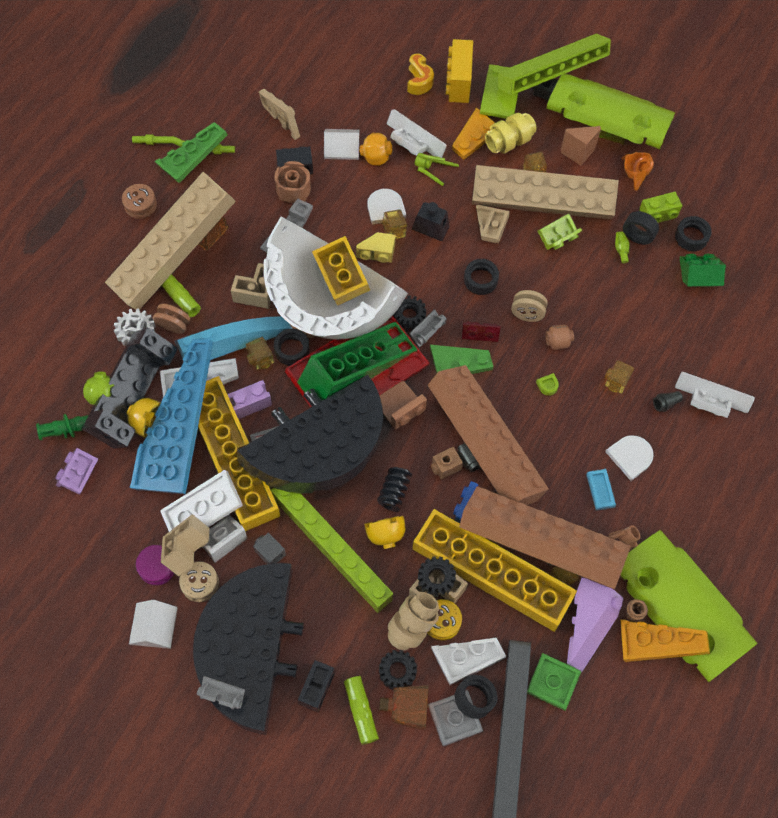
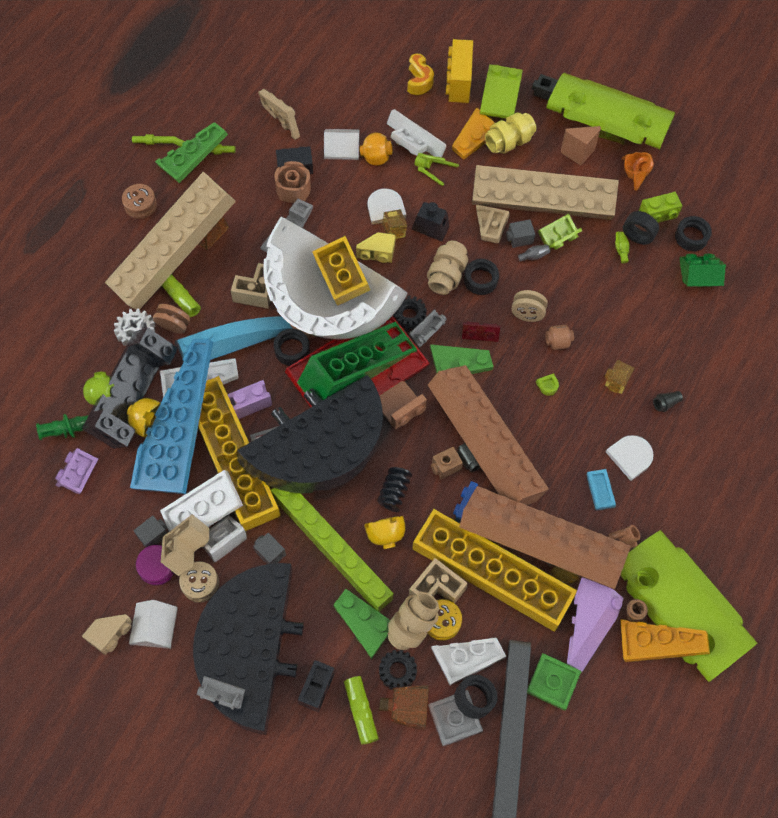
(106, 631): none -> tan slope
(151, 531): none -> dark grey brick
(259, 354): clear yellow brick -> none
(364, 621): none -> bright green wing
(436, 564): black tyre -> none
(447, 267): none -> tan piece
(520, 233): none -> dark grey brick
(534, 252): none -> flat silver piece
(535, 162): clear yellow brick -> none
(553, 64): lime brick -> none
(713, 396): white bracket -> none

